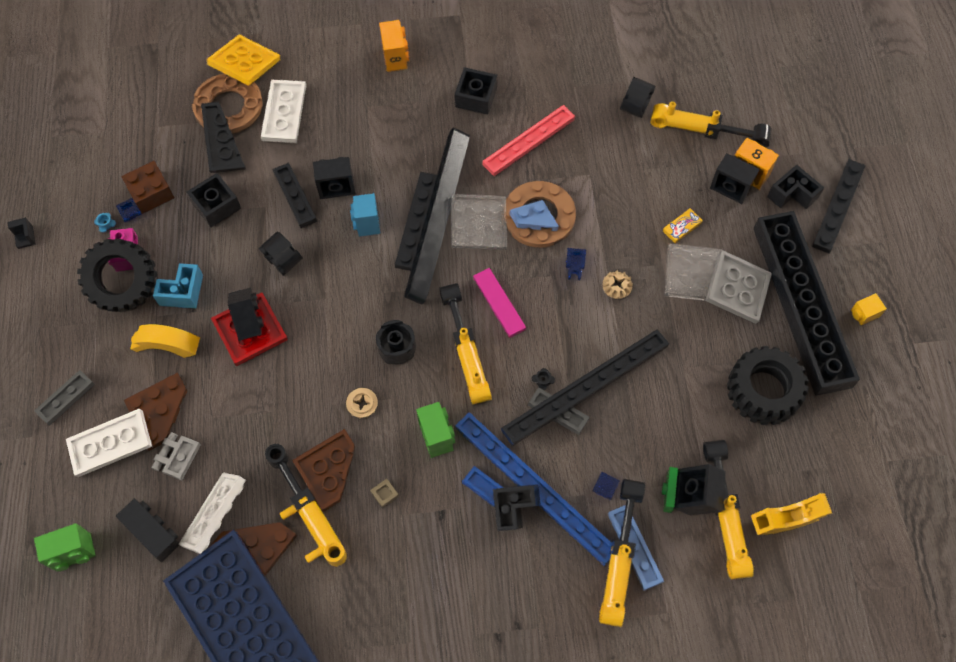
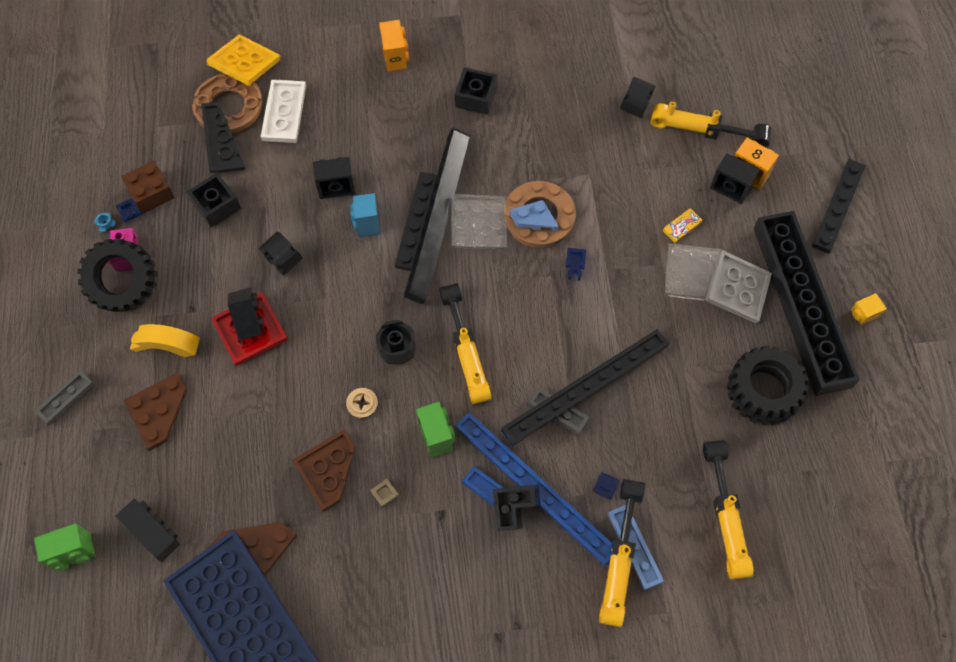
(22, 232): black panel -> none
(108, 443): white plate -> none
(181, 457): light grey plate -> none
(182, 291): dark azure brick -> none
(212, 512): white plate -> none
(294, 195): black plate -> none
(309, 512): yellow piece -> none
(499, 303): dark pink tile -> none
(528, 140): coral plate -> none
(543, 373): black plate -> none
(616, 291): tan gear -> none
(669, 489): green plate -> none
(700, 490): black brick -> none
(792, 516): yellow arch -> none
(795, 185): black brick -> none

